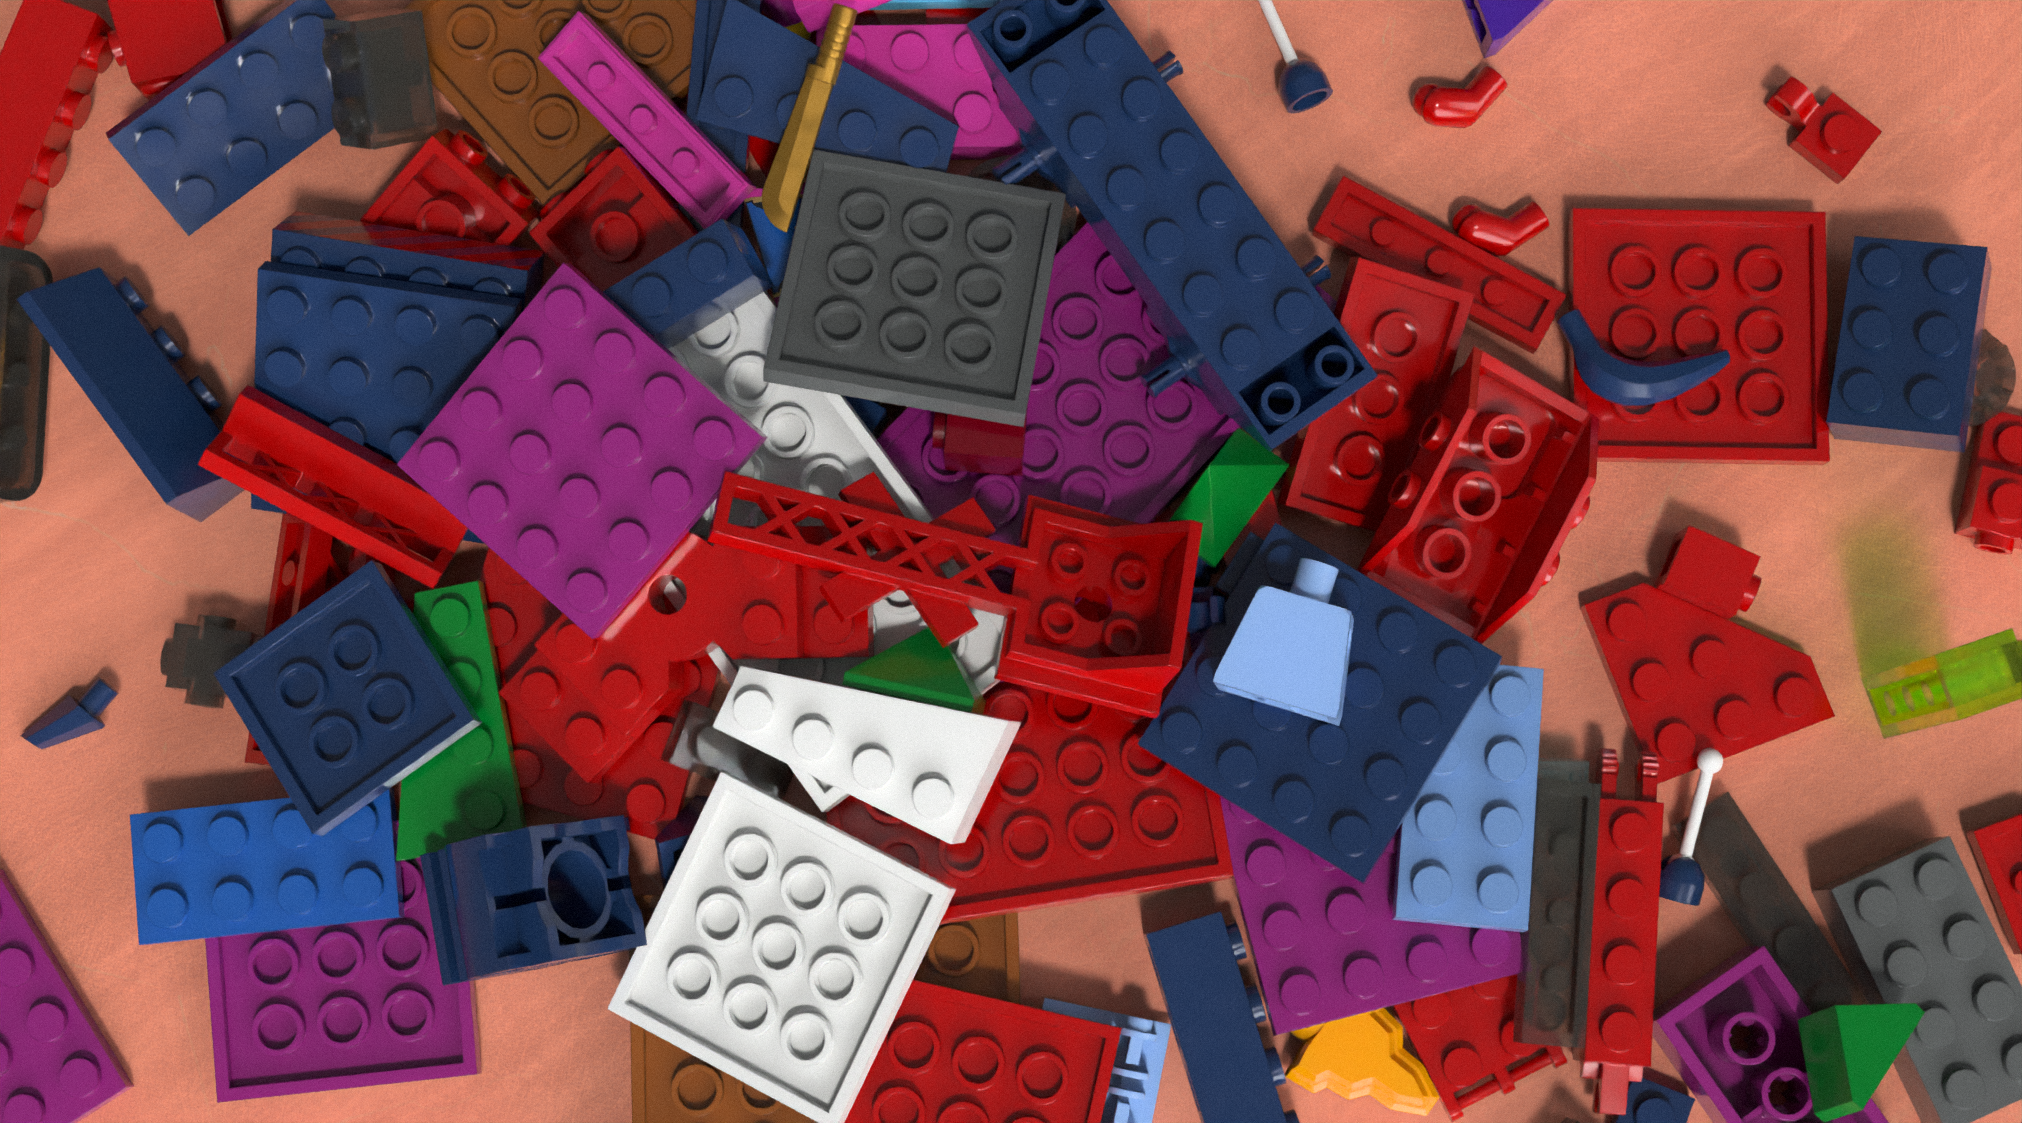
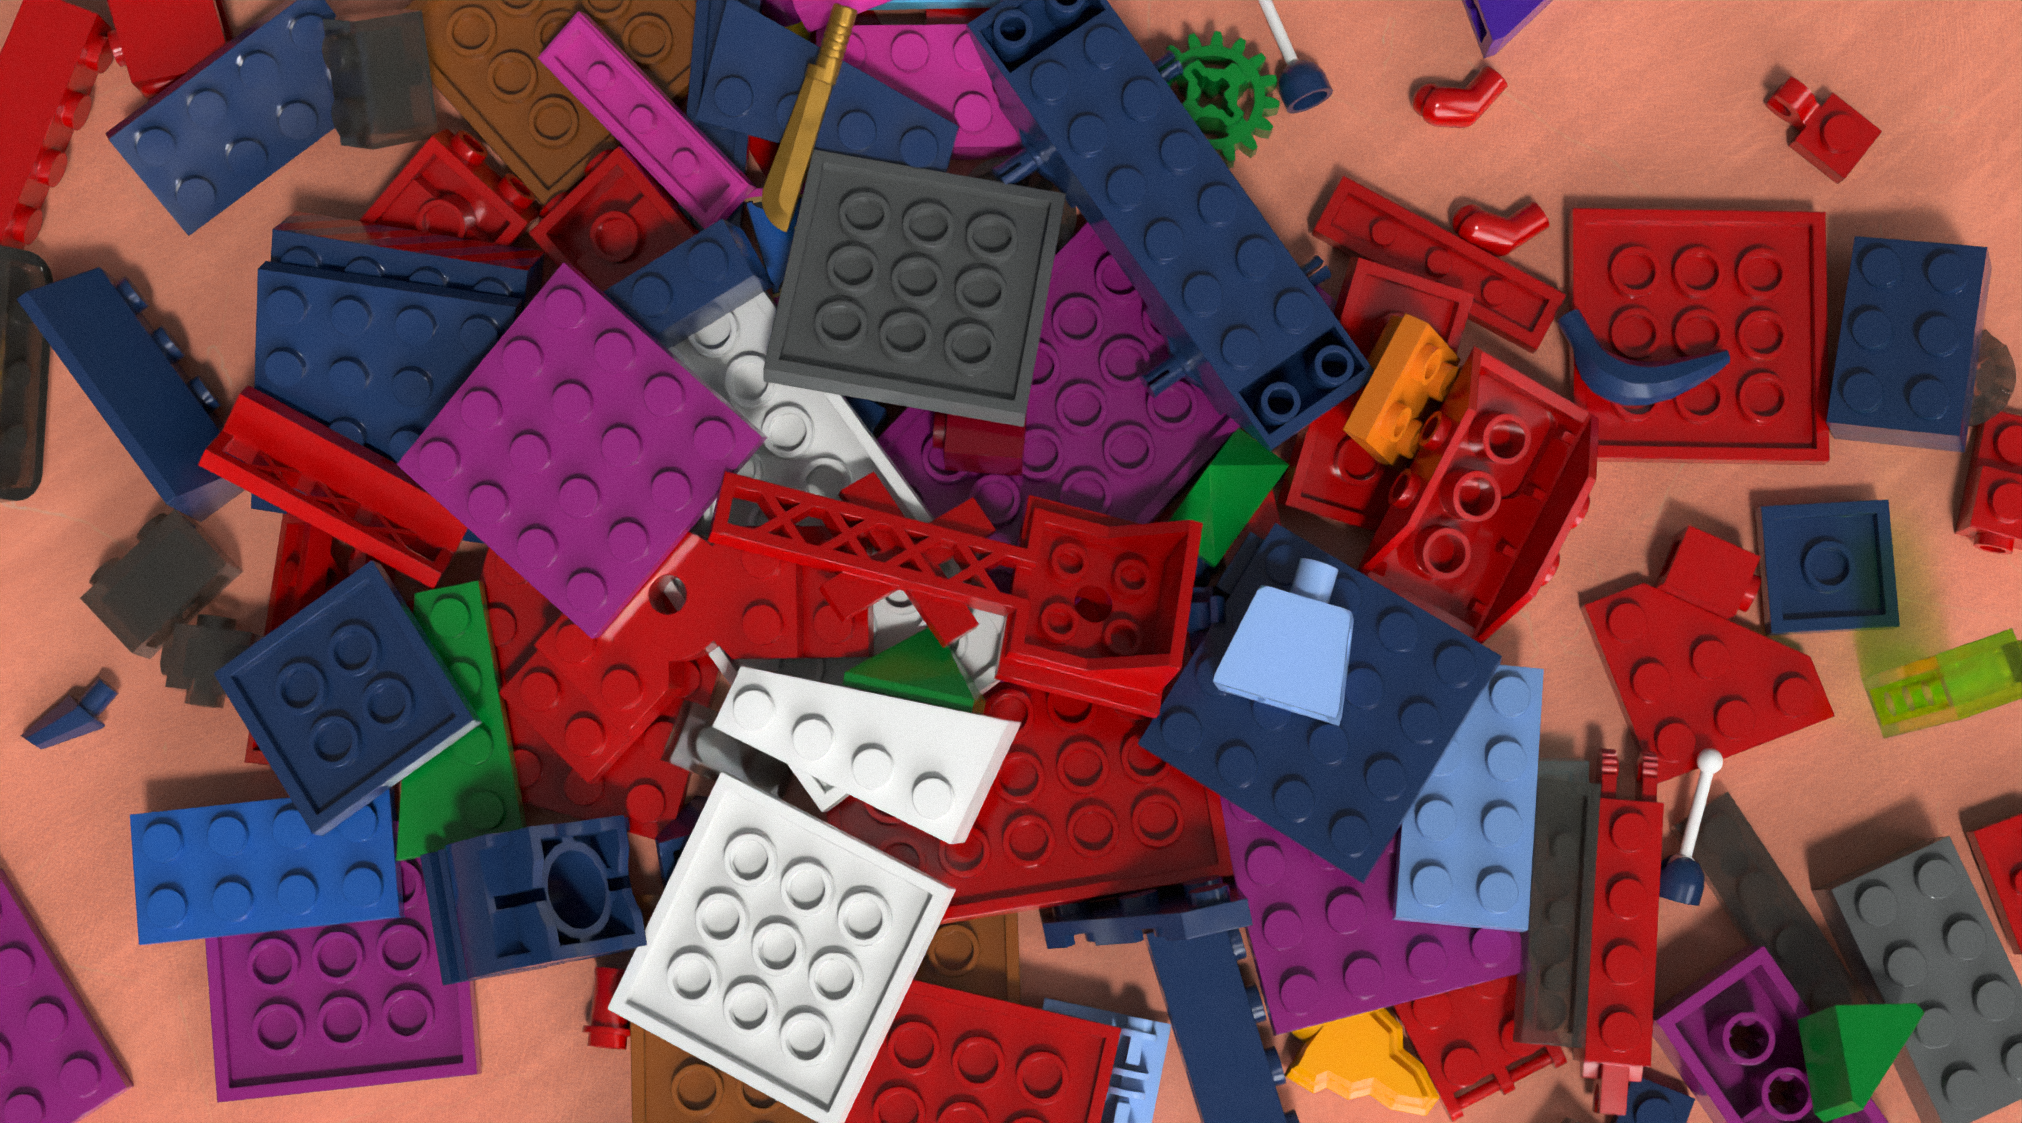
(159, 582): none -> clear smoke brick
(606, 1027): none -> red pin
(1177, 913): none -> dark blue plate
(1230, 84): none -> green gear
(1408, 380): none -> orange plate
(1827, 567): none -> dark blue plate

